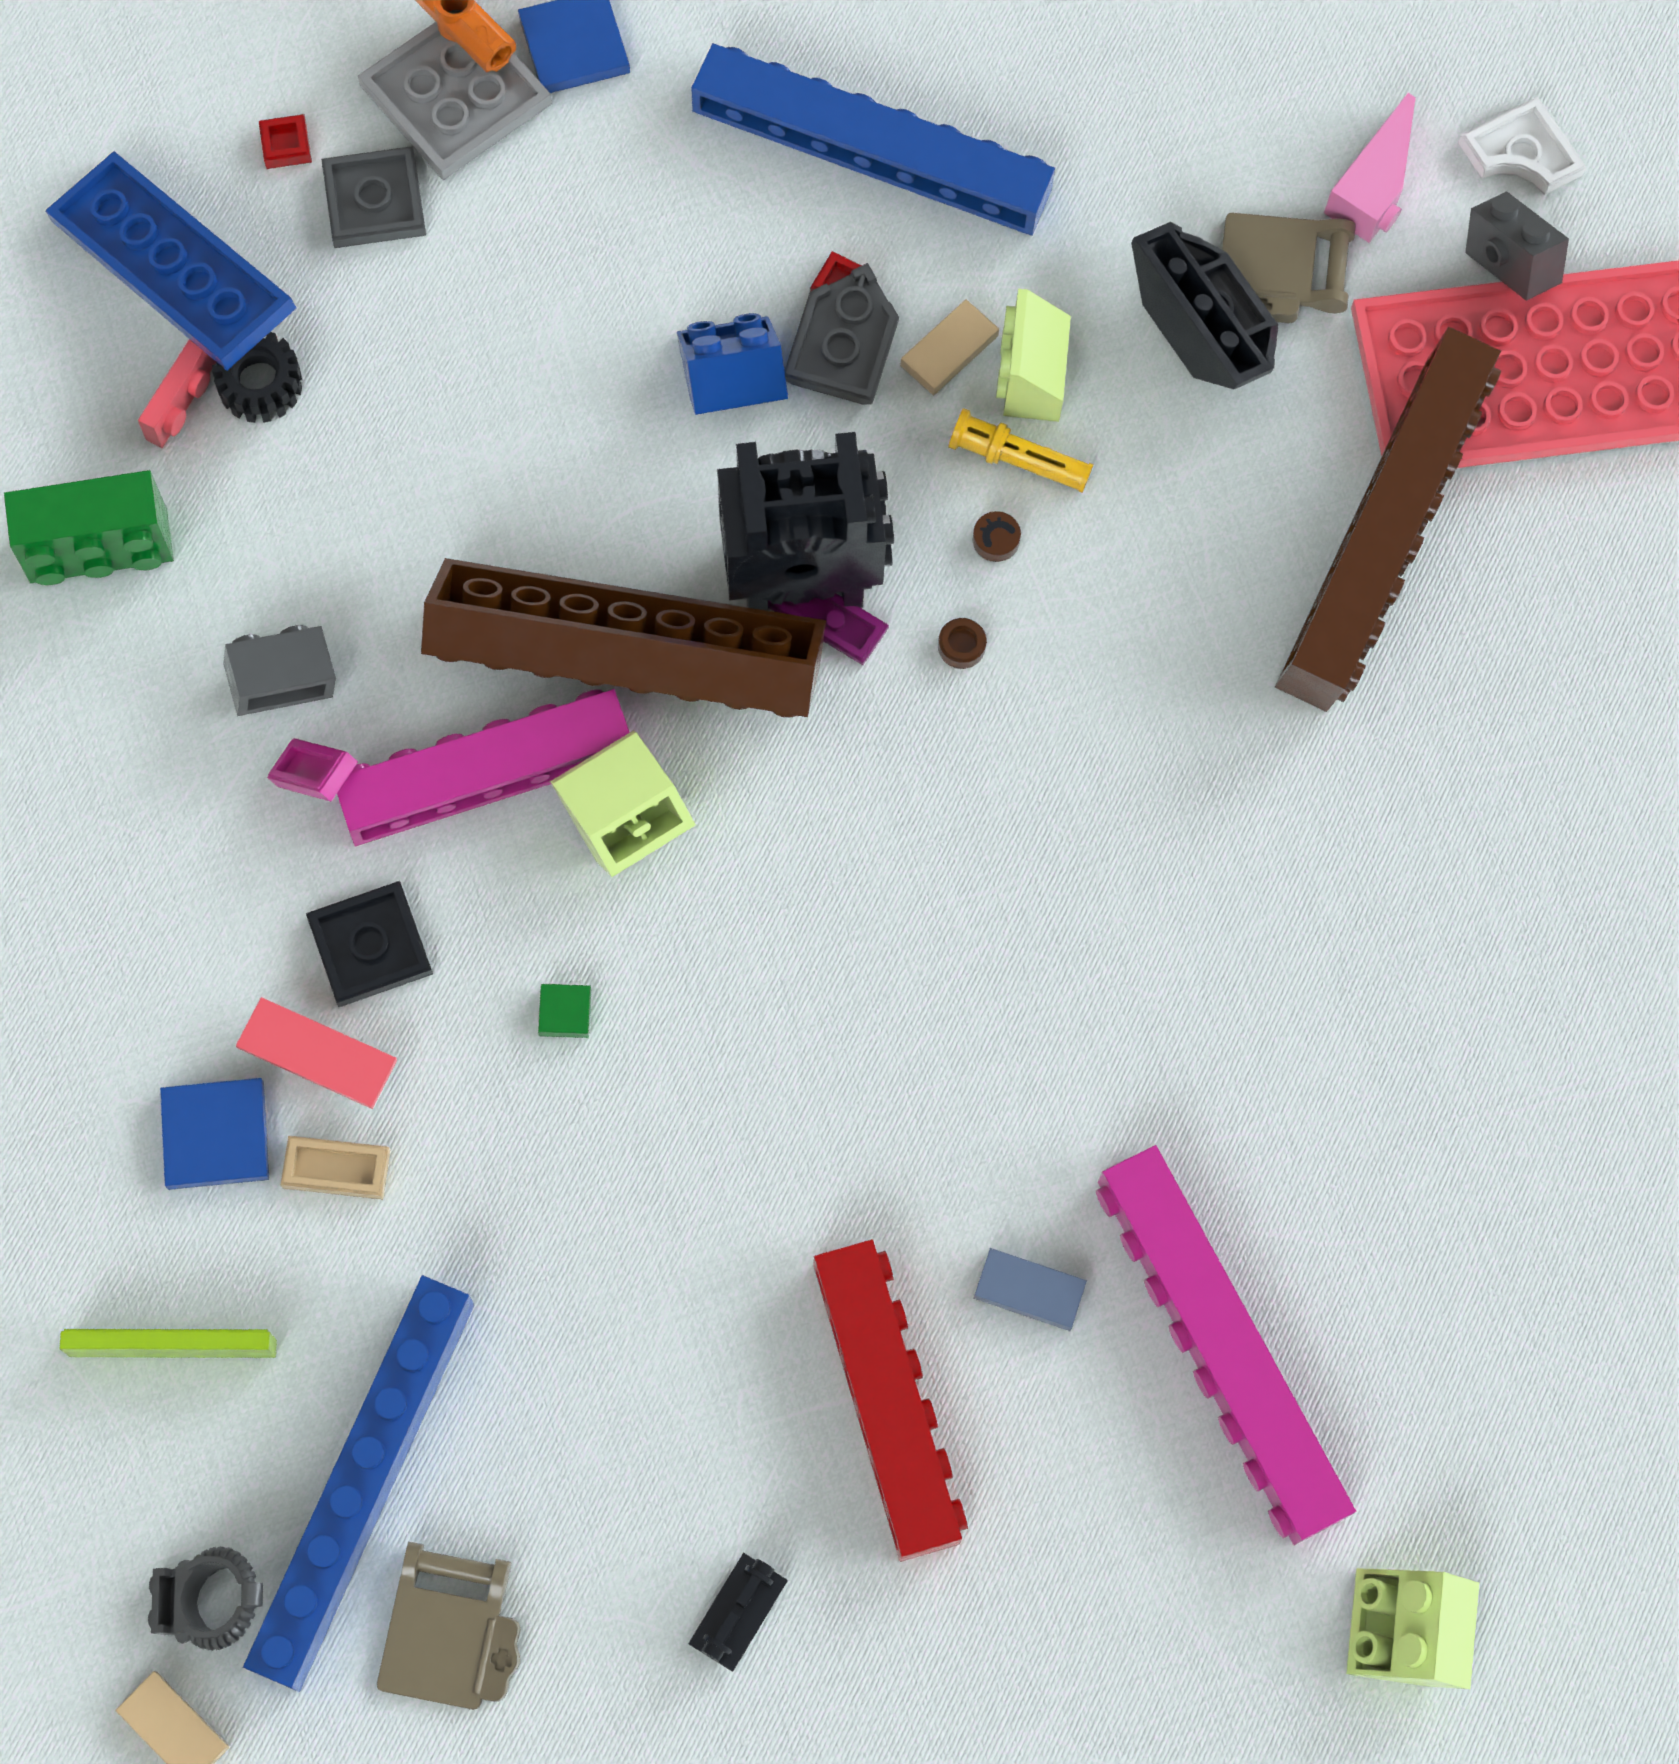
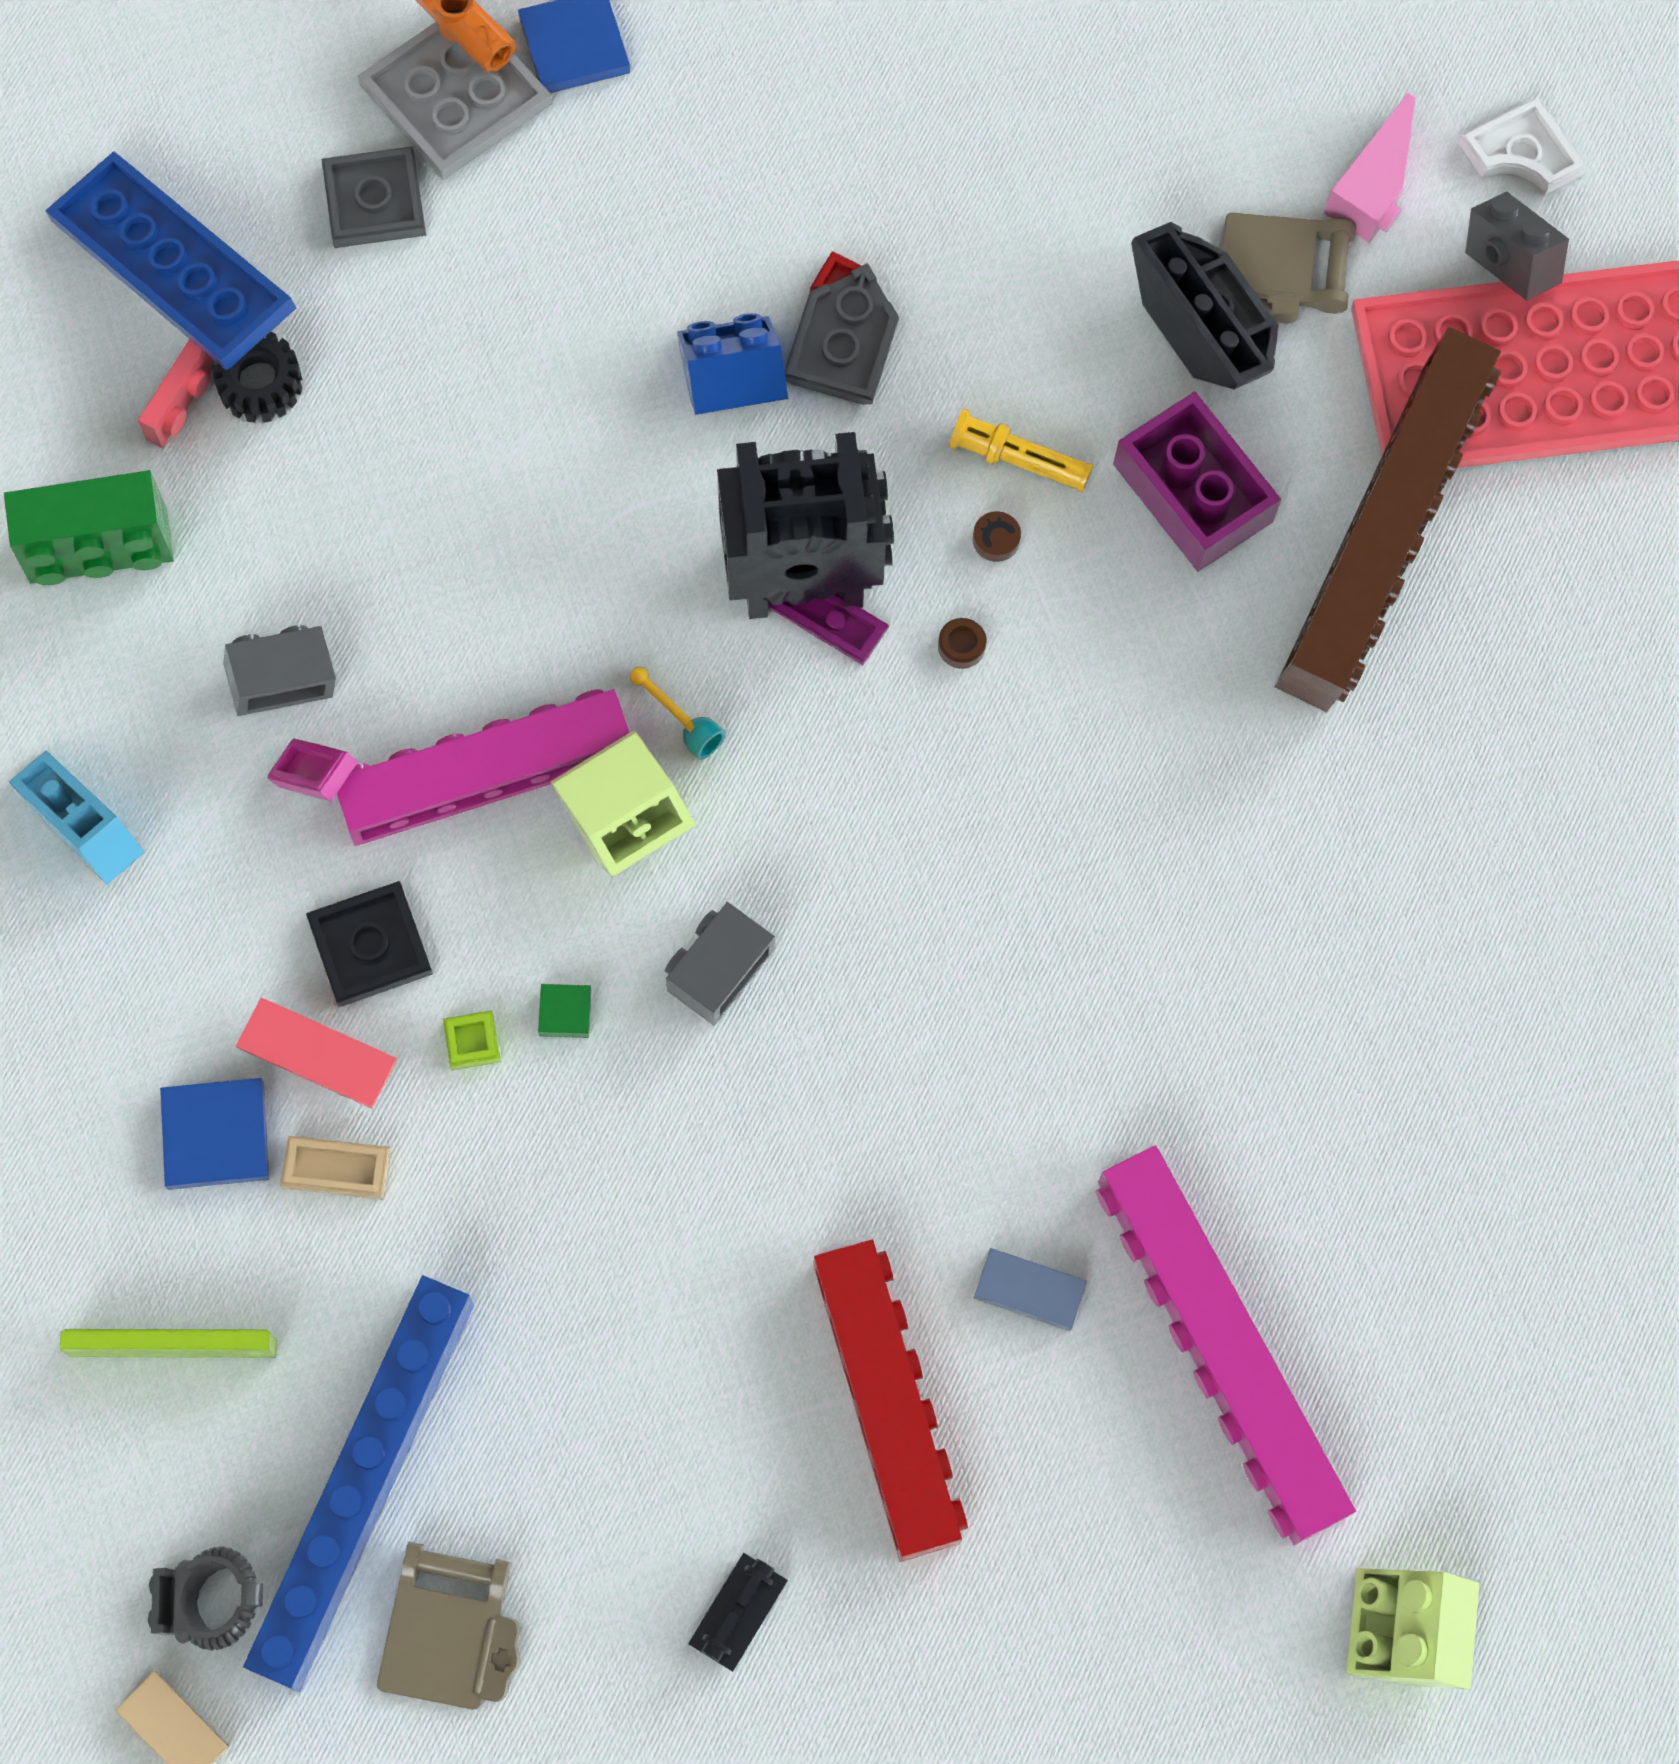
(77, 817): none -> medium azure slope
(285, 141): red tile -> none
(471, 1040): none -> lime tile
(623, 637): reddish brown brick -> none
(700, 734): none -> hinge
(719, 962): none -> dark grey brick
(872, 138): blue brick -> none
(949, 347): tan tile -> none
(1033, 358): yellowish green slope -> none
(1196, 481): none -> magenta brick

